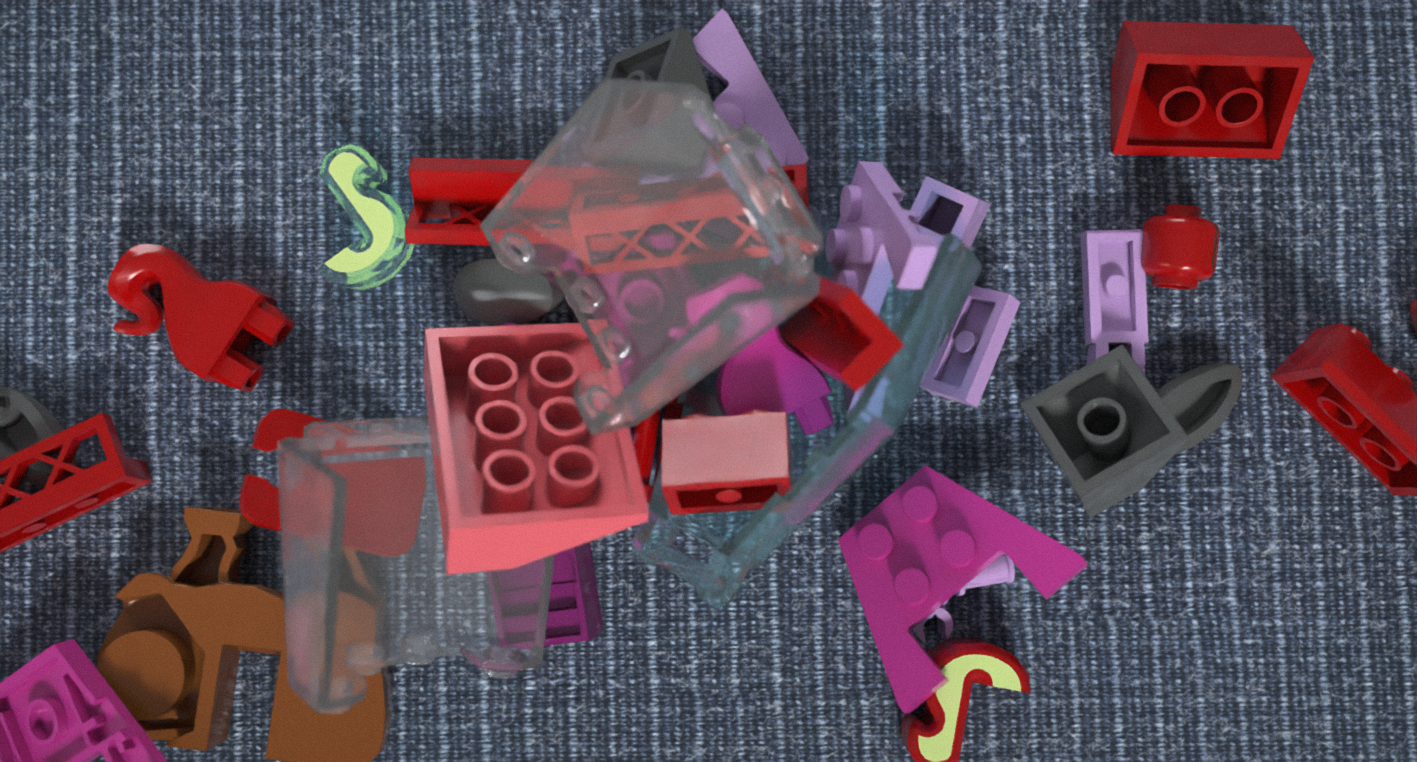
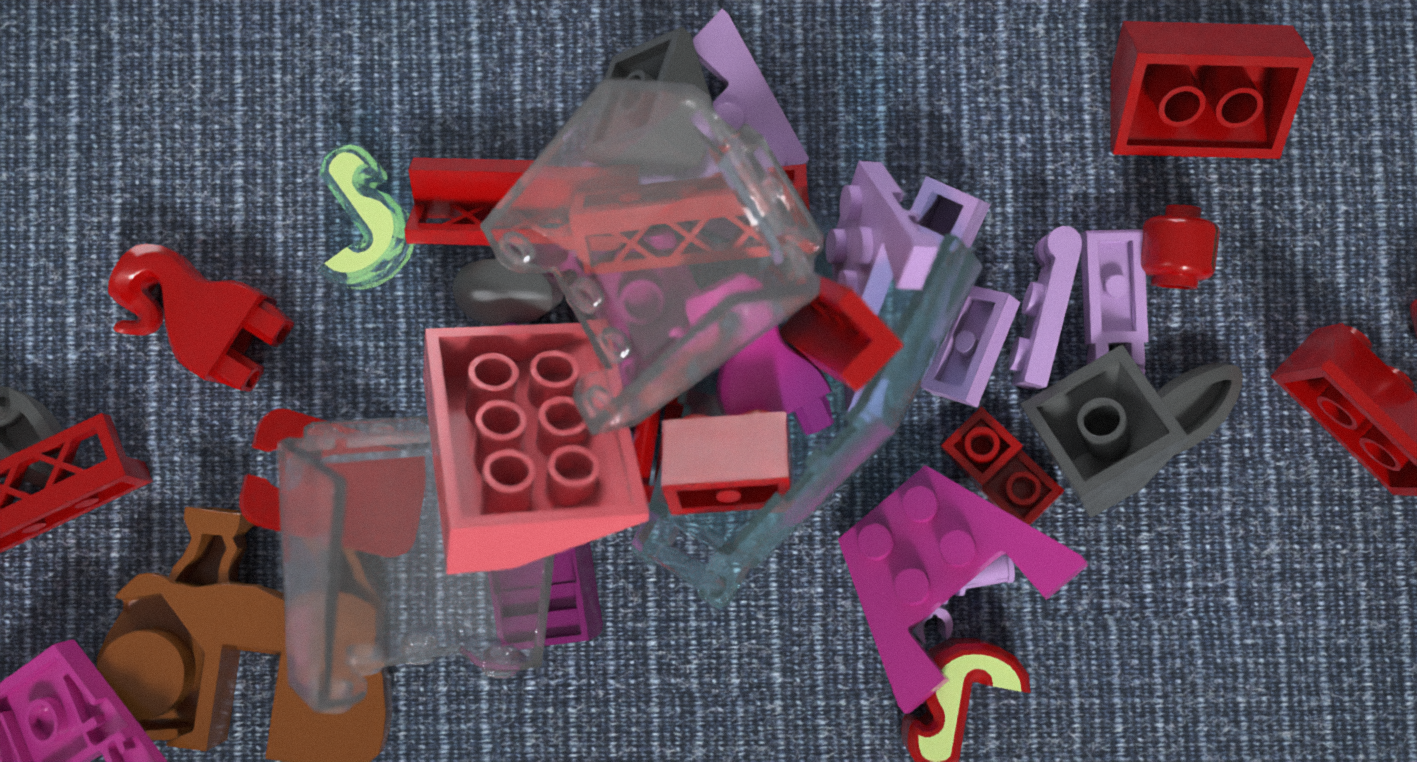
(1000, 467): none -> red slope
(1046, 307): none -> lavender plate

